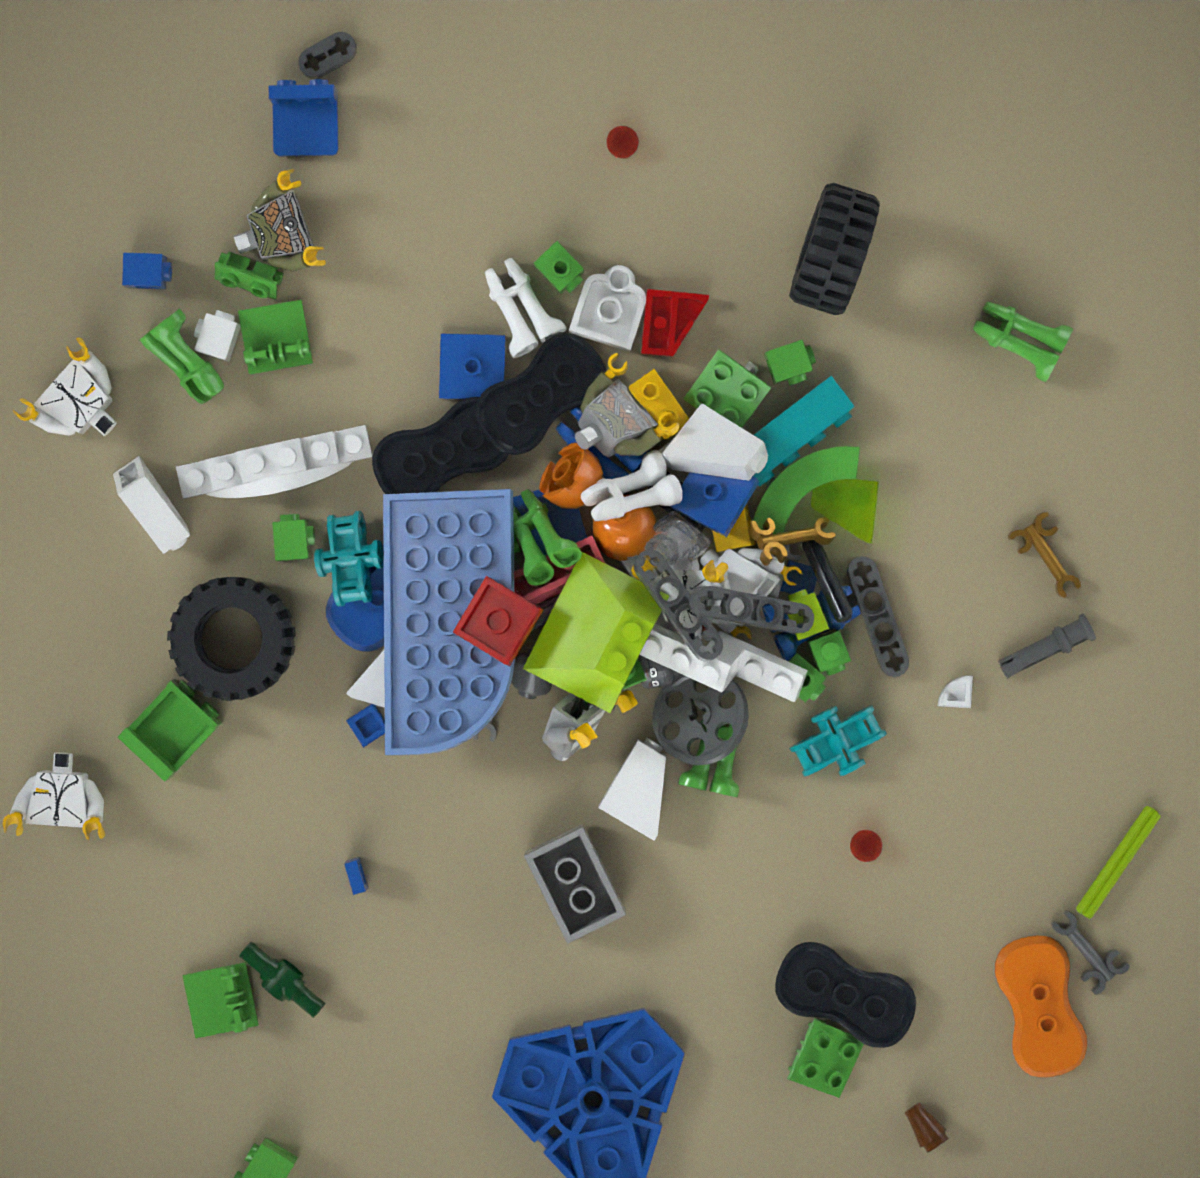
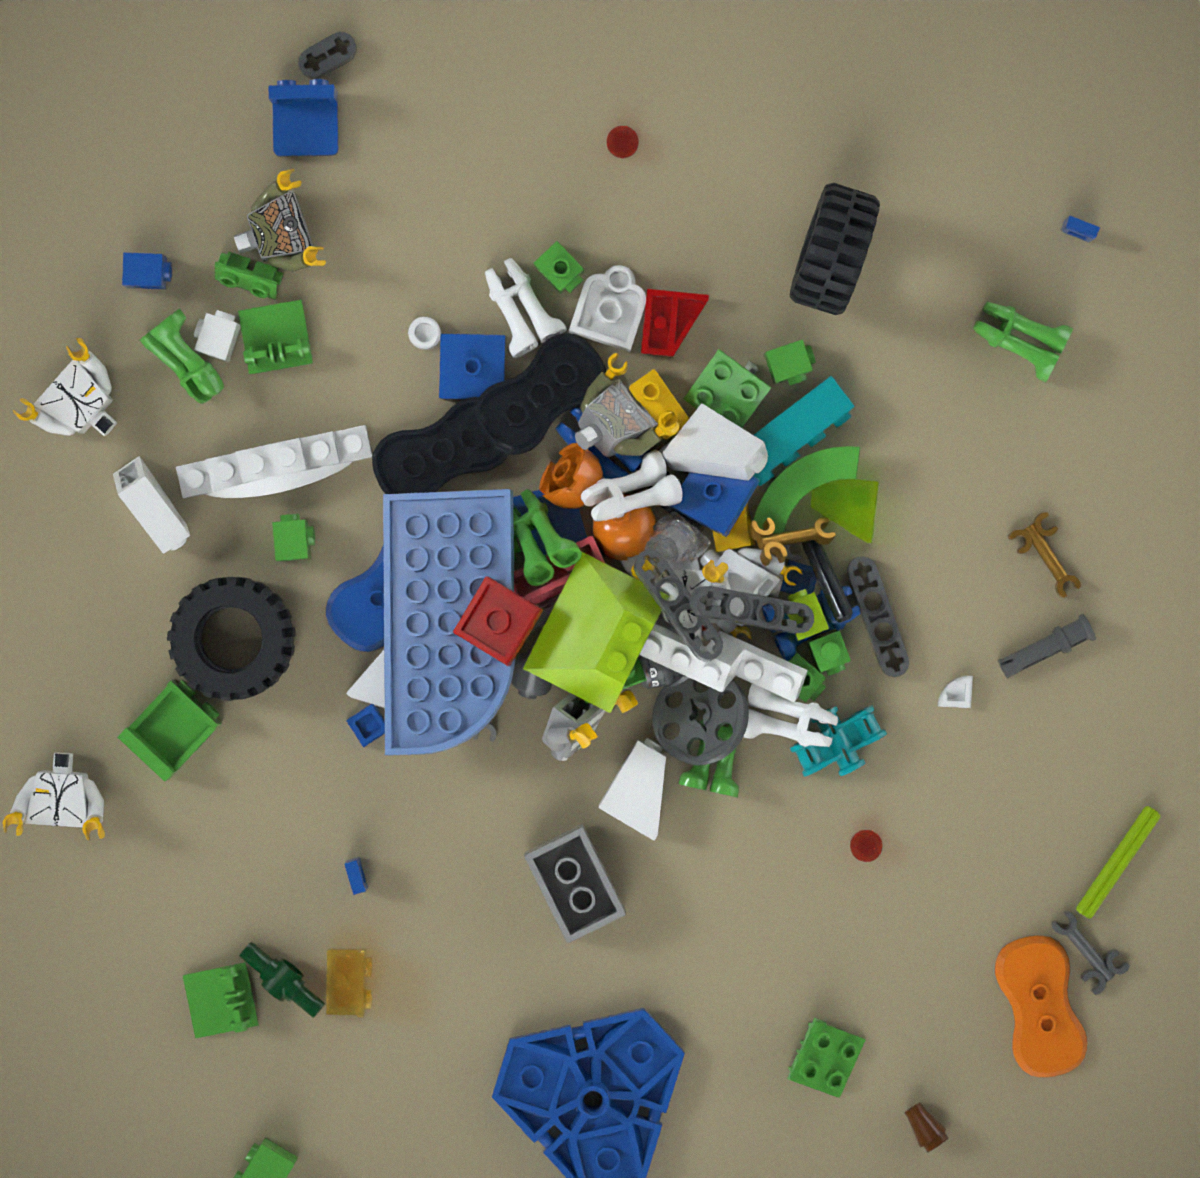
(347, 982): none -> clear yellow bracket
(349, 558): teal axle -> none
(424, 333): none -> white tile
(761, 723): none -> white piece
(823, 985): black plate -> none
(1080, 229): none -> blue tile

